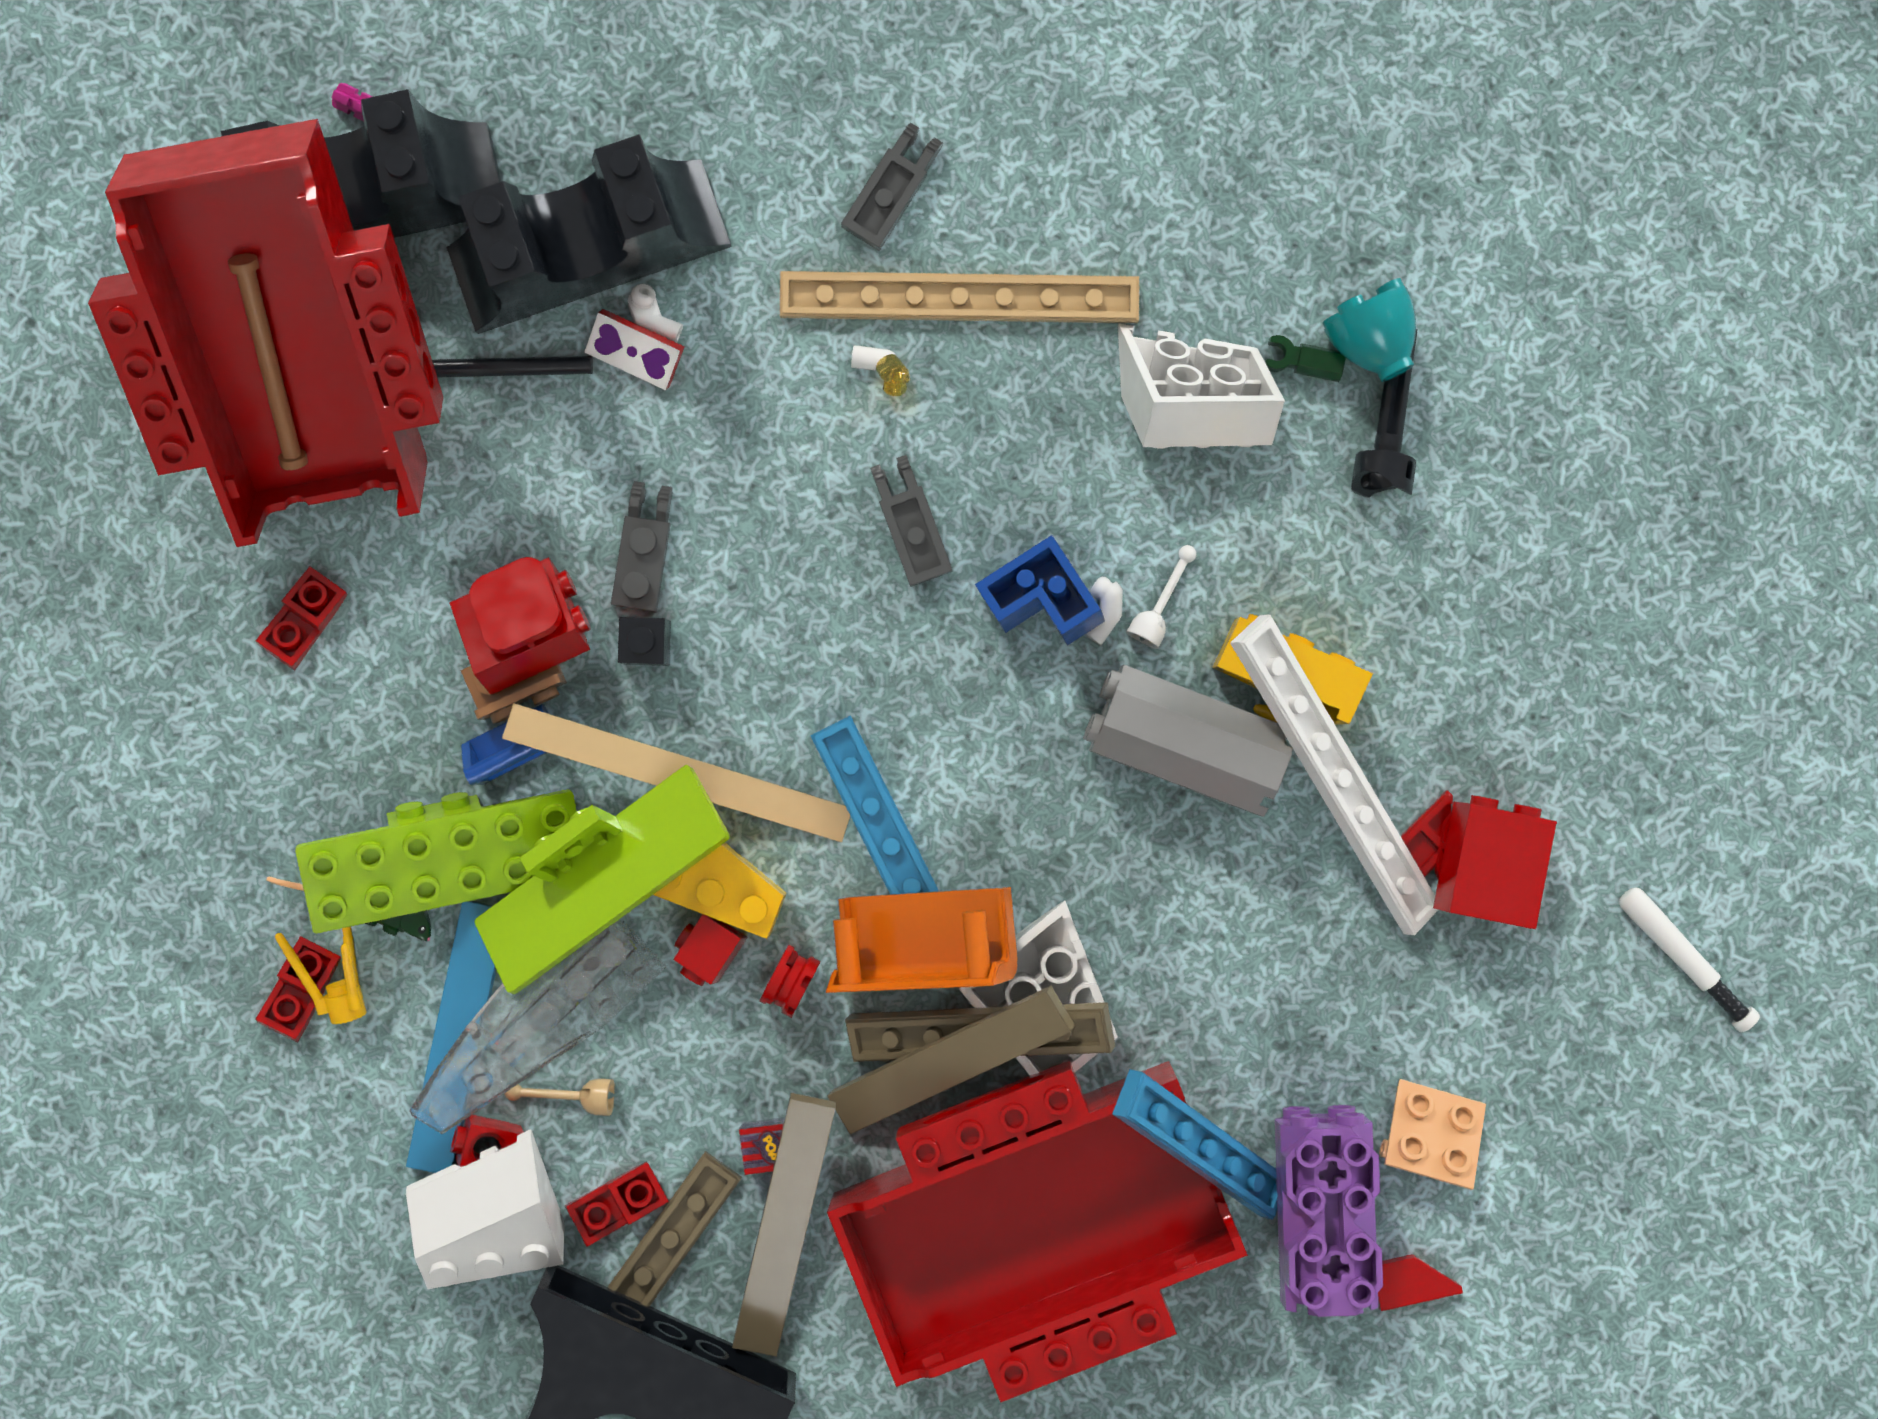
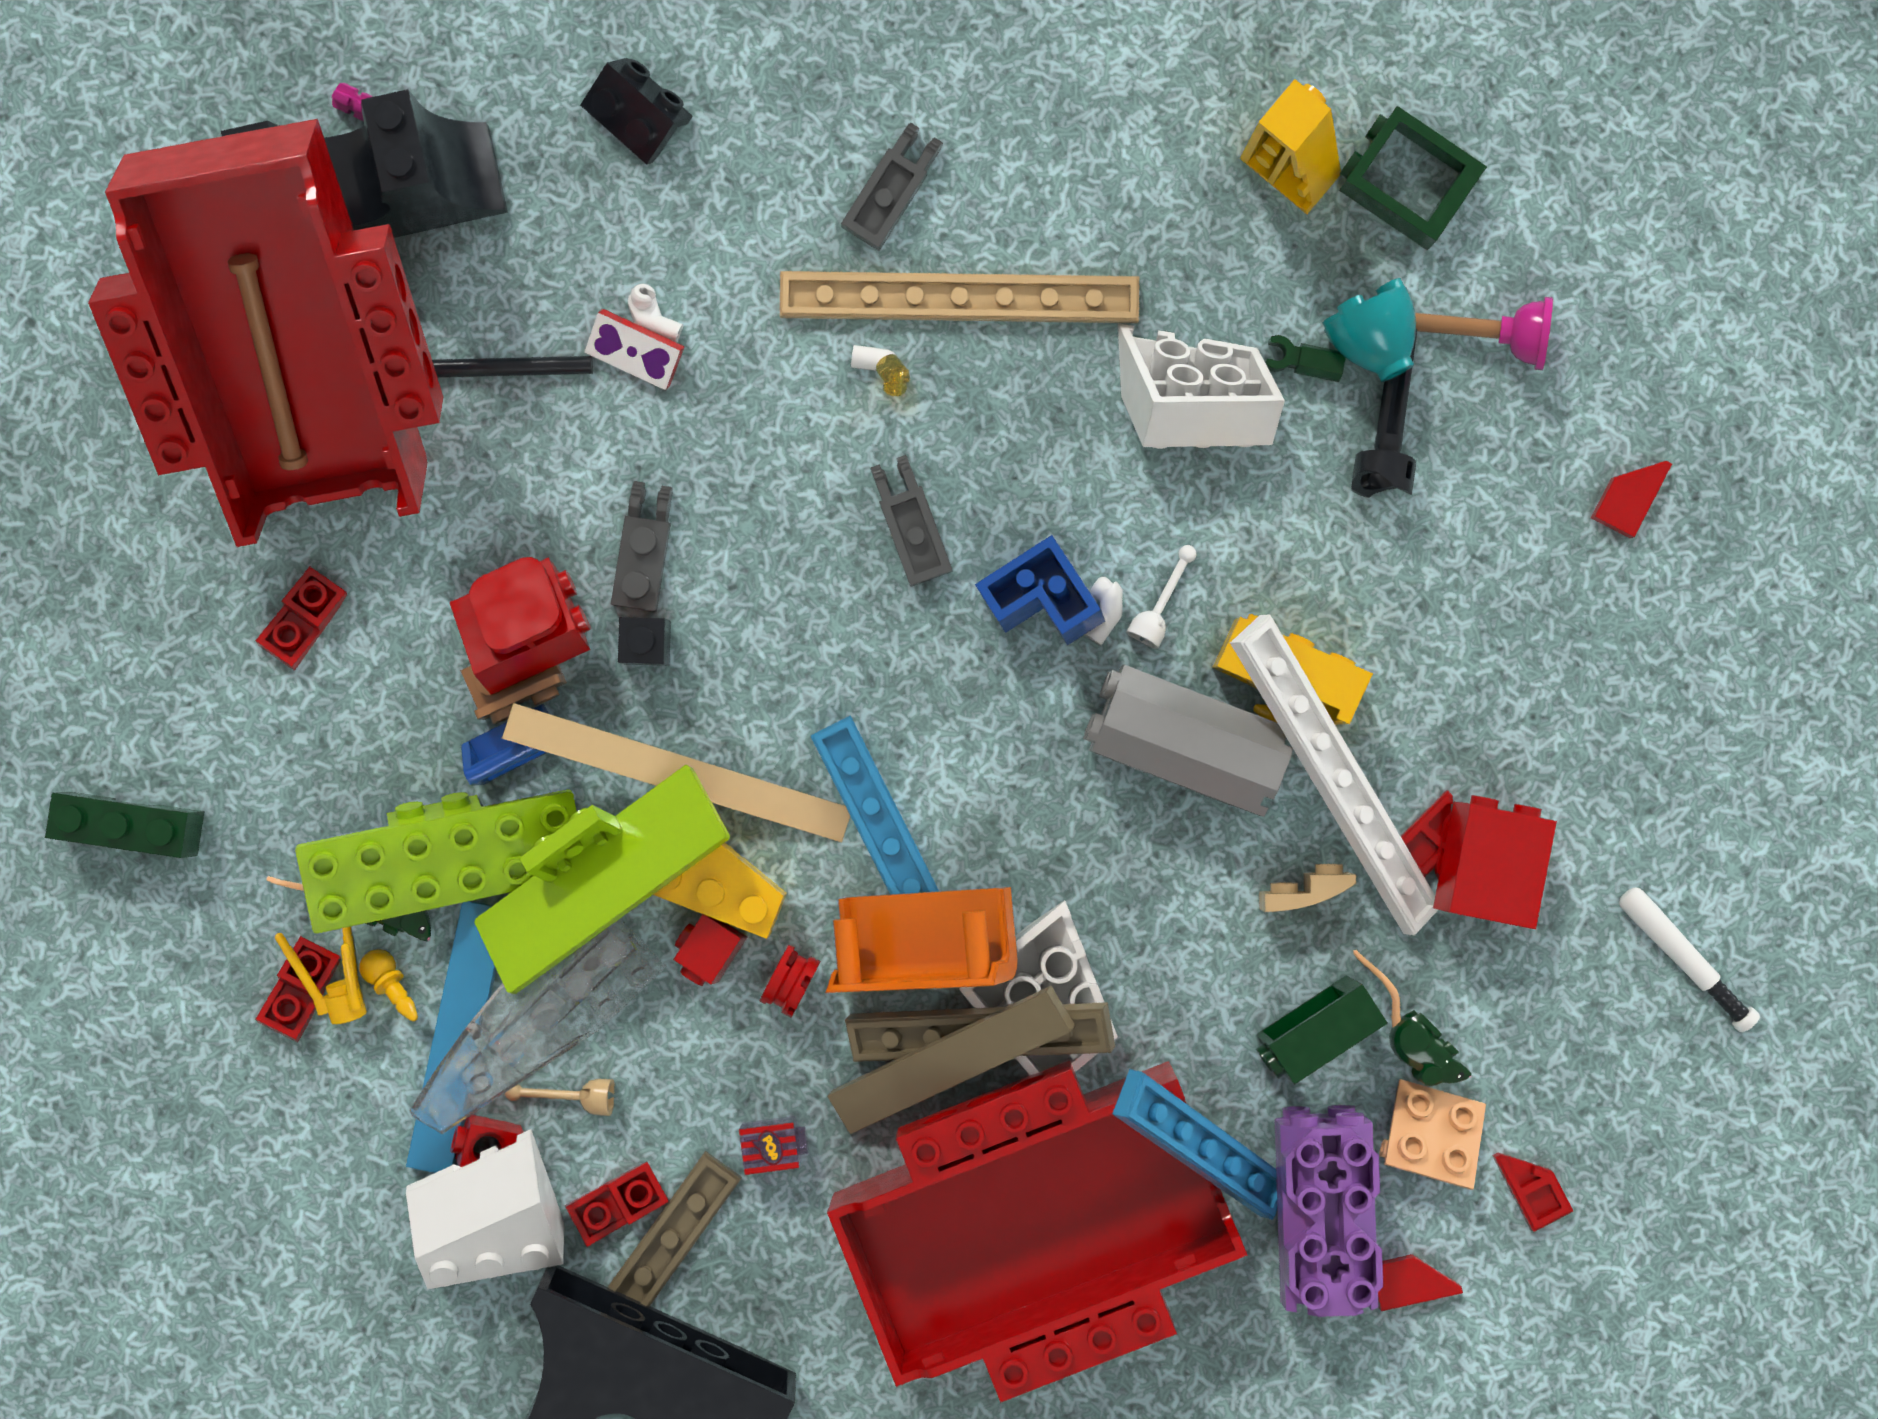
(124, 825): none -> dark green arch
(379, 969): none -> yellow bar
(583, 239): black piece -> none
(635, 108): none -> black bracket
(784, 1224): dark tan tile -> none
(1296, 146): none -> yellow wedge
(1318, 886): none -> tan slope
(1319, 1030): none -> dark green window
(1387, 208): none -> dark green window
(1418, 1041): none -> dark green animal
(1525, 332): none -> dark pink piece
(1534, 1190): none -> red tile
(1629, 498): none -> red tile

